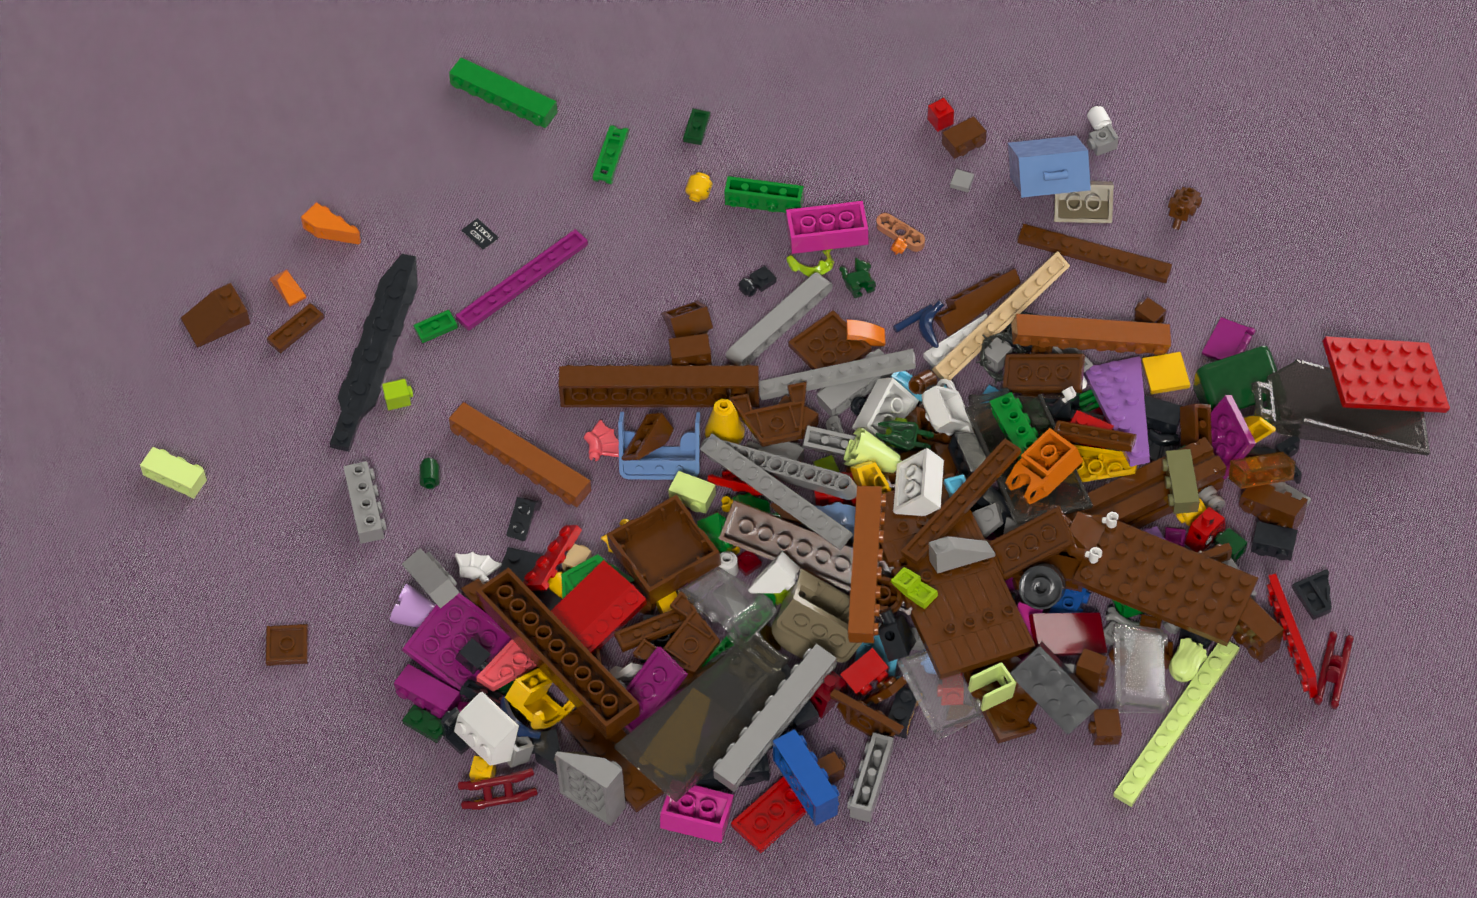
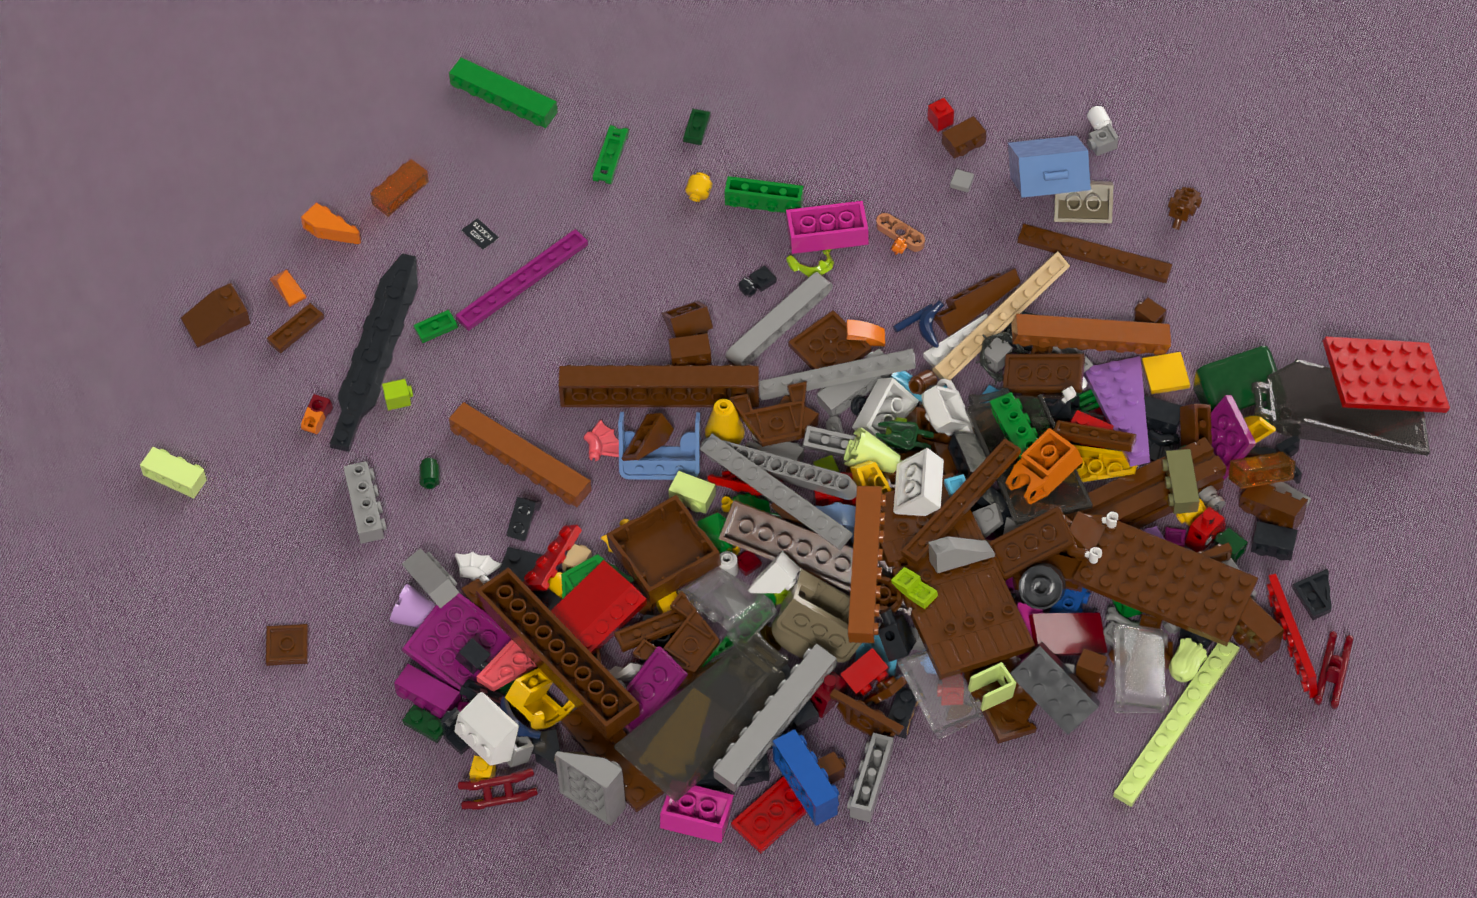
(316, 414): none -> leg
(399, 187): none -> clear orange brick
(859, 279): dark green animal -> none
(1105, 727): reddish brown head -> none
(1227, 340): magenta piece -> none

